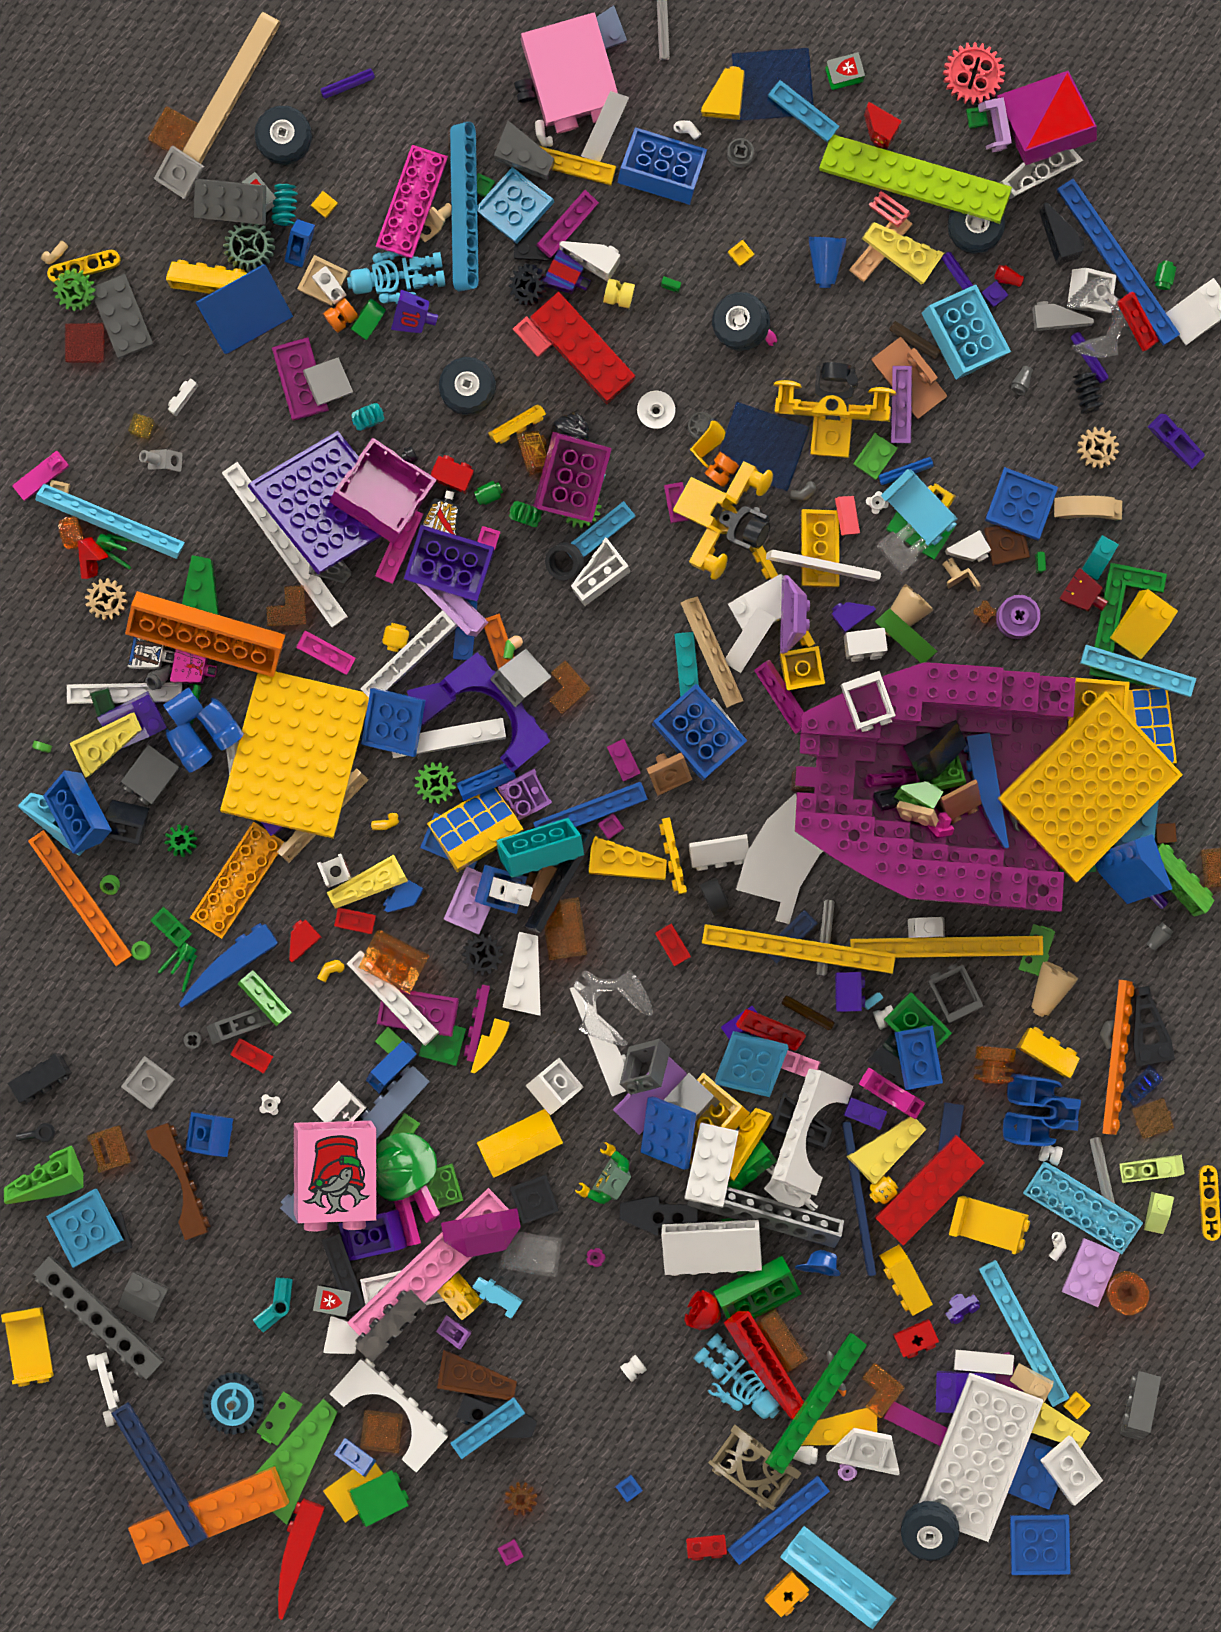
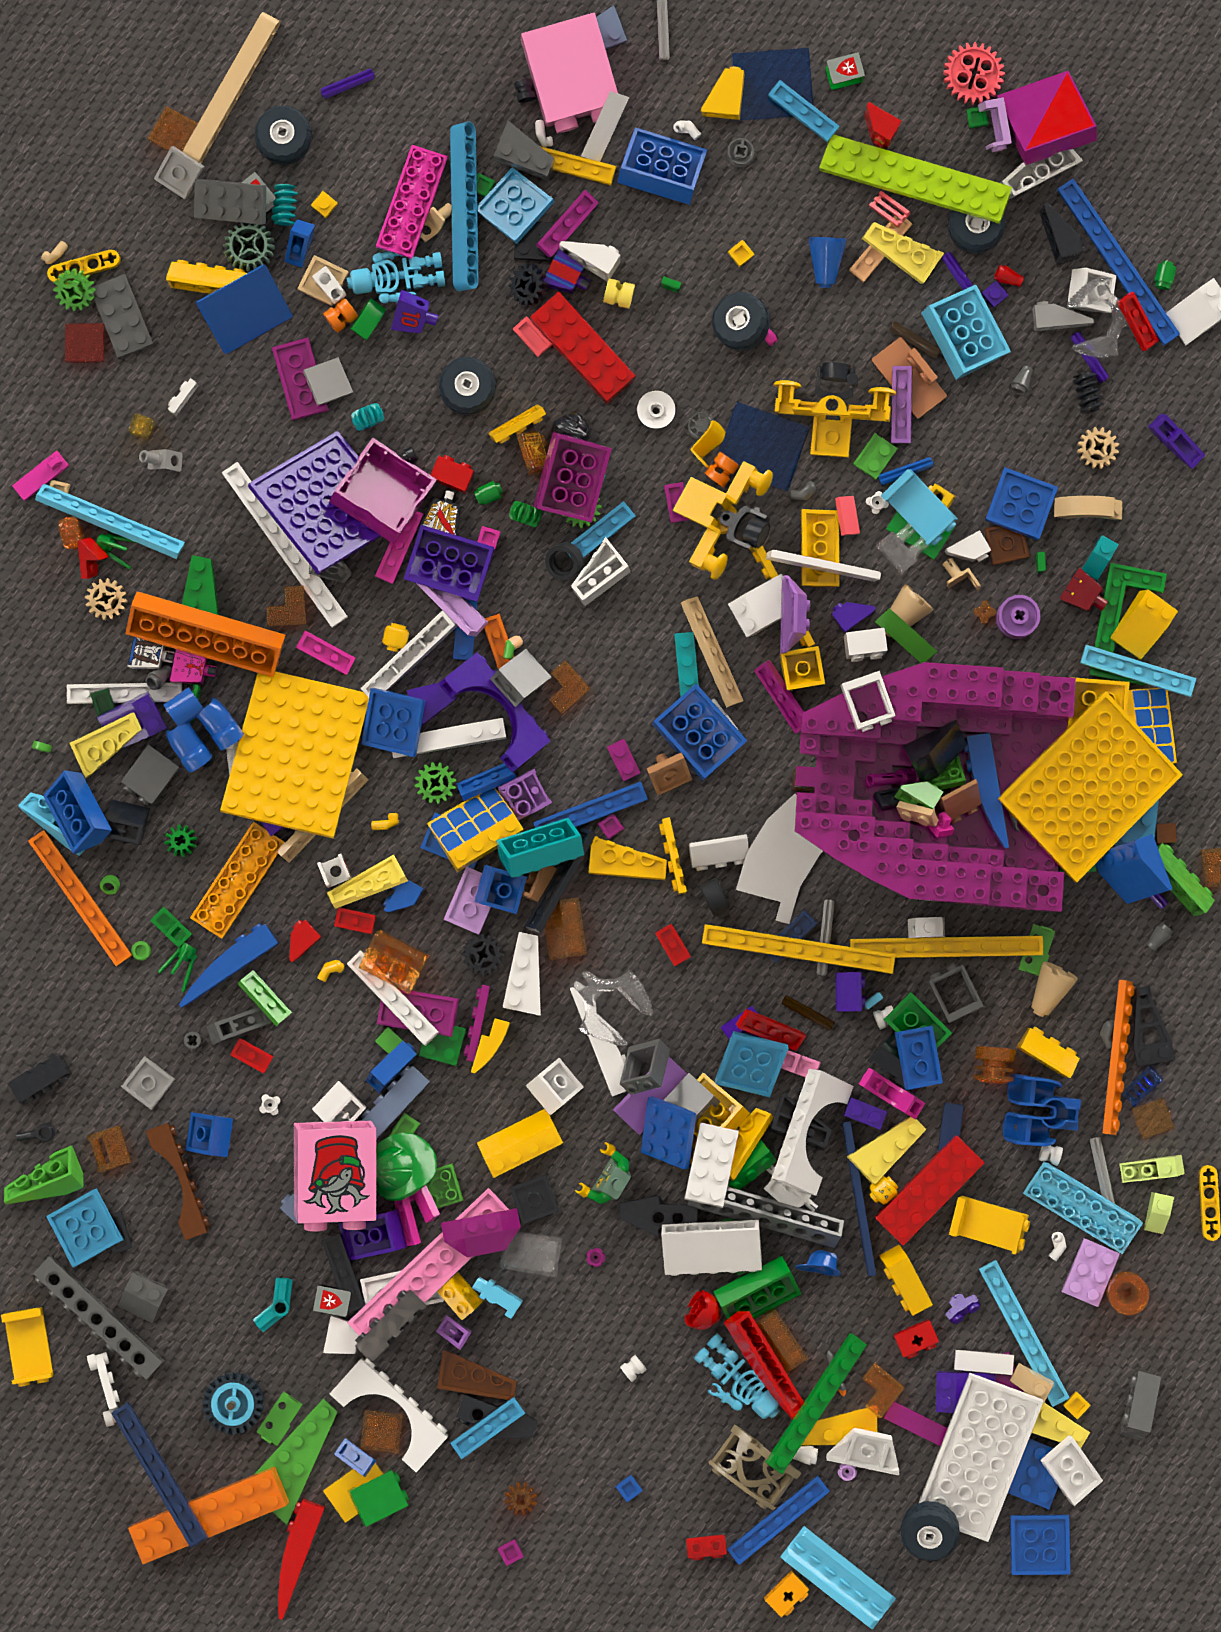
(513, 891): white torso -> none
(749, 639): white sticker -> none

